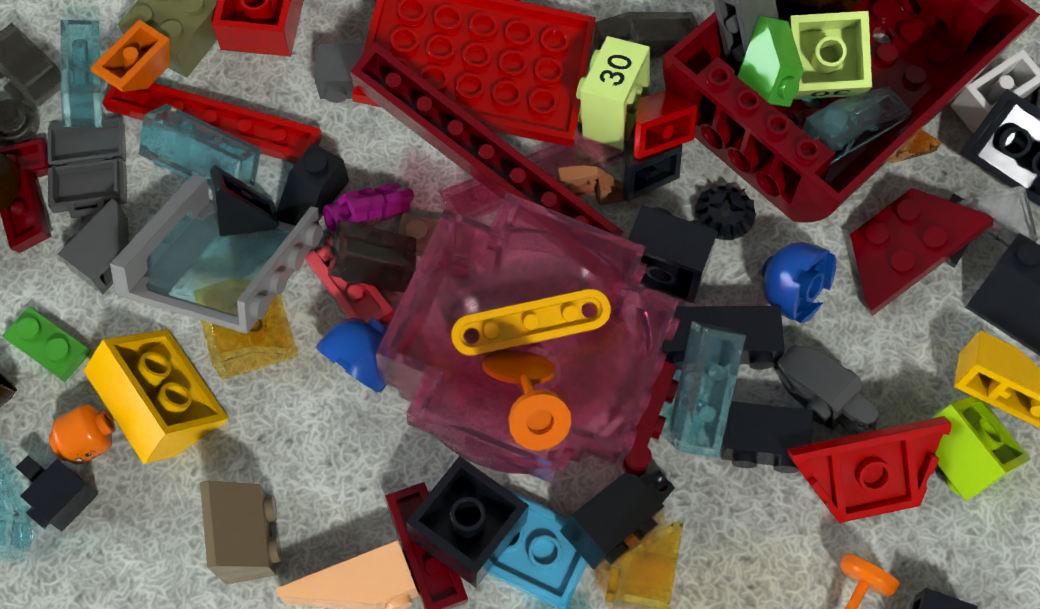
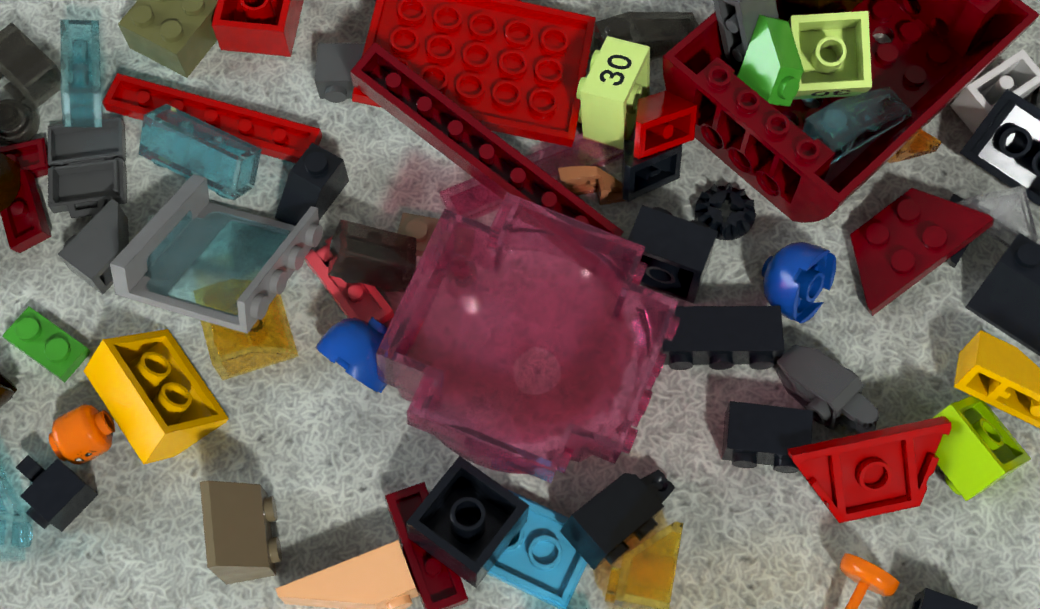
(135, 59): orange slope -> none
(240, 207): black slope -> none
(368, 206): magenta rock -> none
(530, 322): yellow plate -> none
(539, 416): orange piece -> none
(651, 422): dark red plate -> none
(705, 389): clear light blue brick -> none

